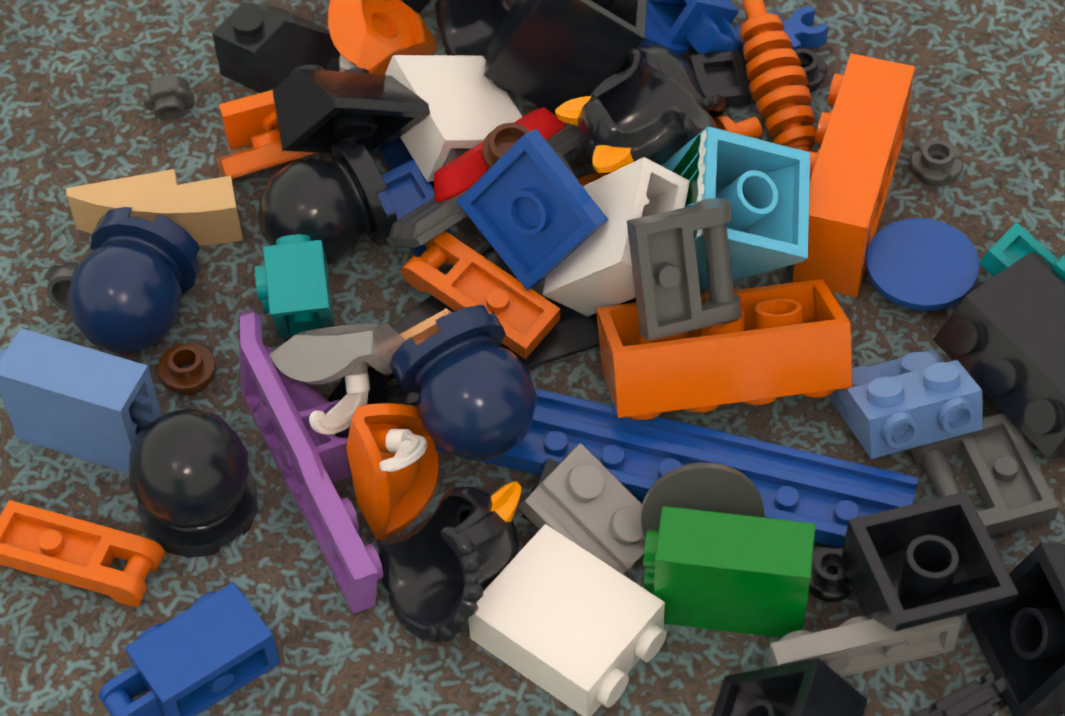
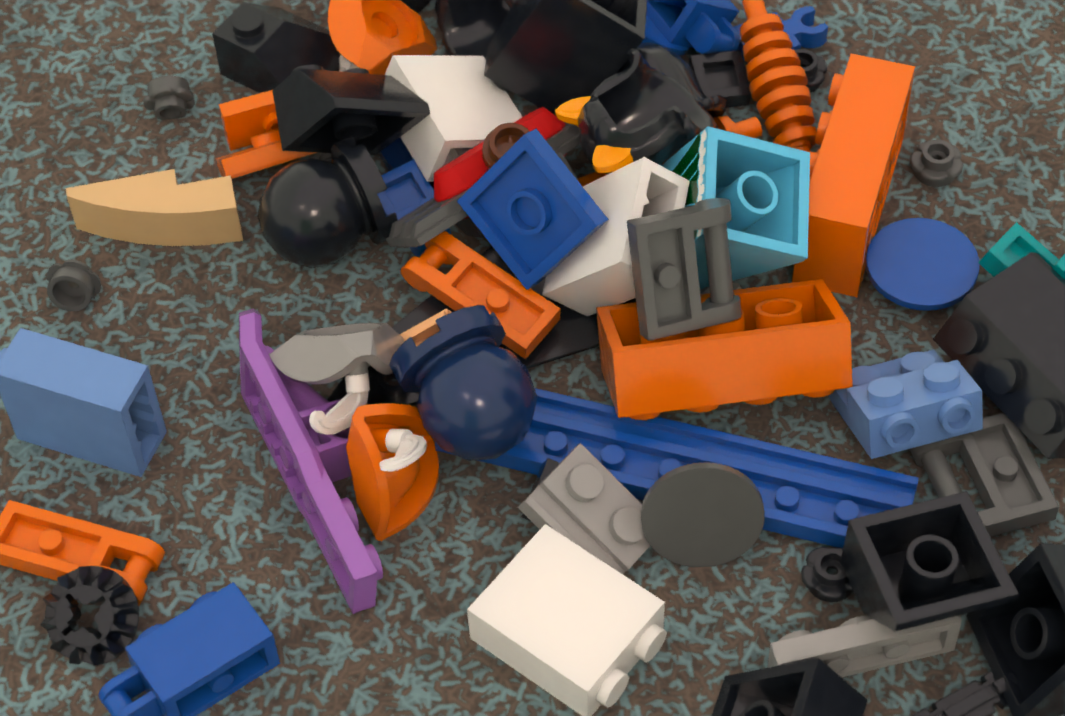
(115, 619): none -> black gear
(132, 281): dark blue tile -> none
(189, 379): reddish brown plate -> none
(192, 483): black tile -> none
(295, 285): teal brick -> none
(450, 560): black hair -> none
(730, 571): green brick -> none

